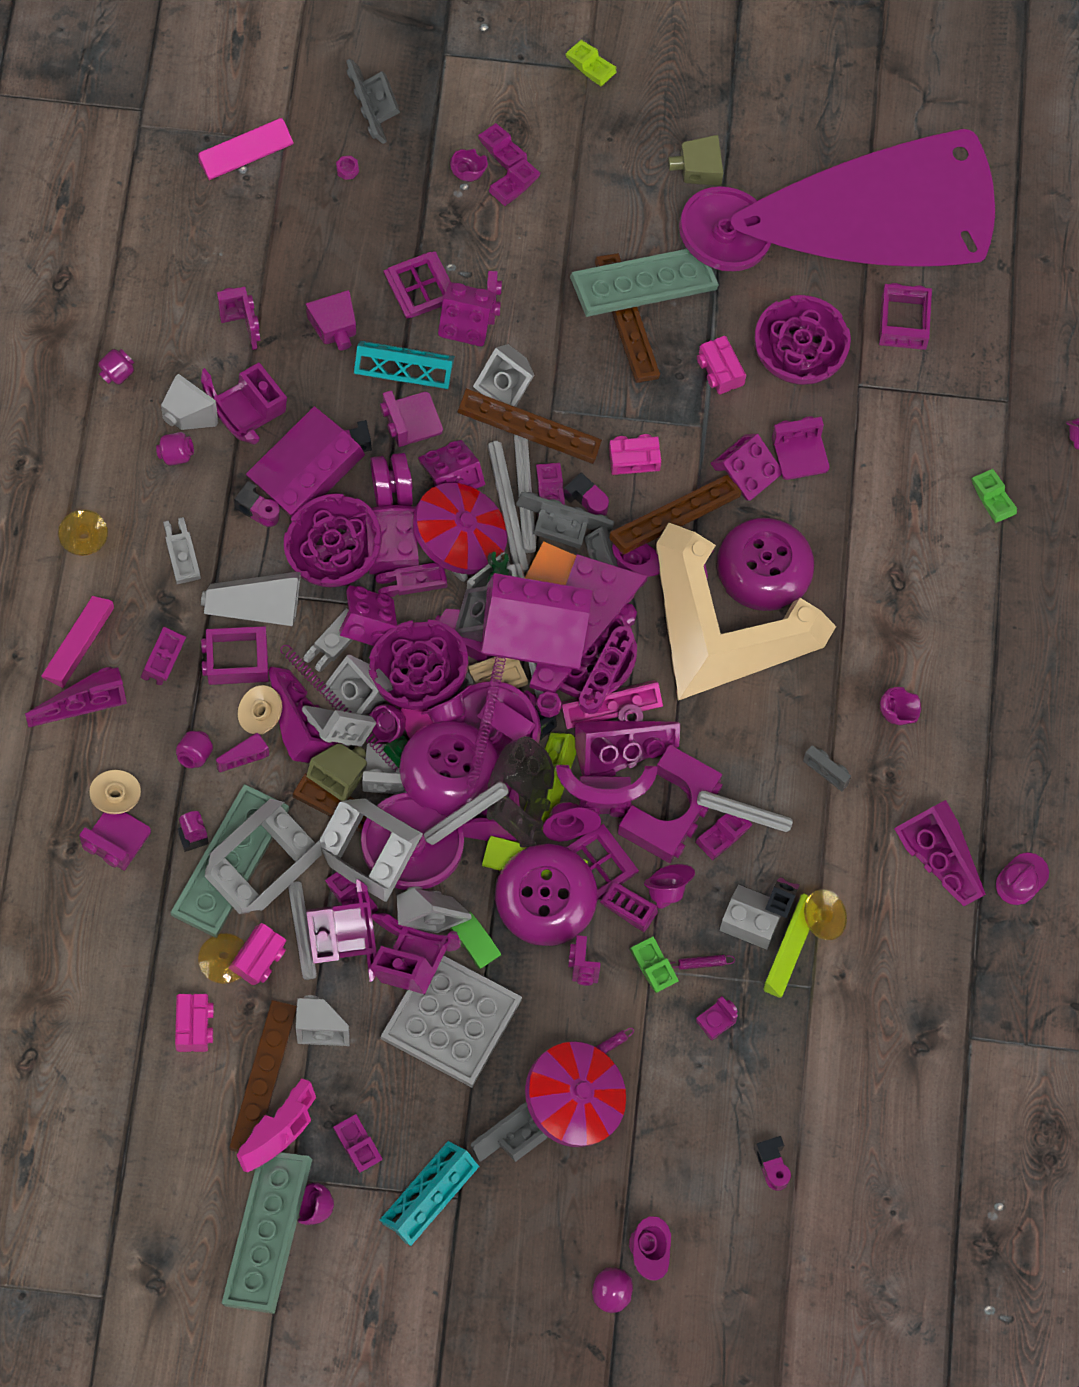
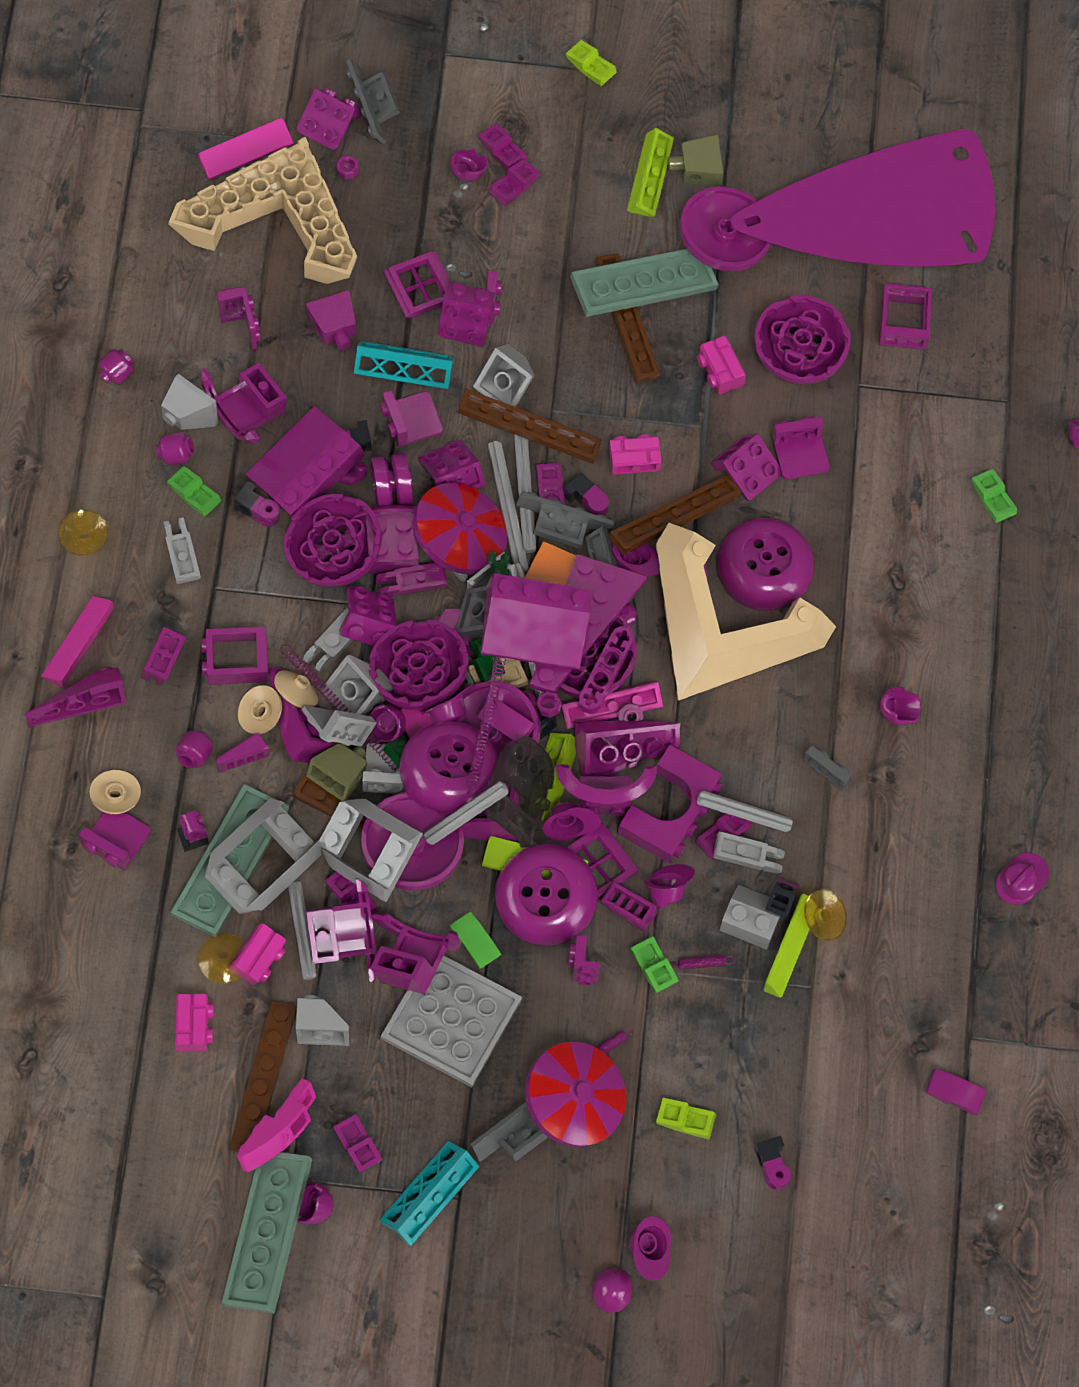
(193, 491): none -> bright green slope
(255, 599): light grey slope -> none
(285, 181): none -> tan wedge
(295, 689): none -> tan dish
(327, 117): none -> magenta bracket
(355, 475): none -> magenta arm
(429, 910): light grey slope -> none
(484, 663): none -> dark green plate
(650, 173): none -> lime slope
(686, 1119): none -> lime slope
(718, 1018): magenta bracket -> none
(747, 852): none -> light grey hinge
(941, 847): magenta wedge -> none
(955, 1090): none -> magenta slope

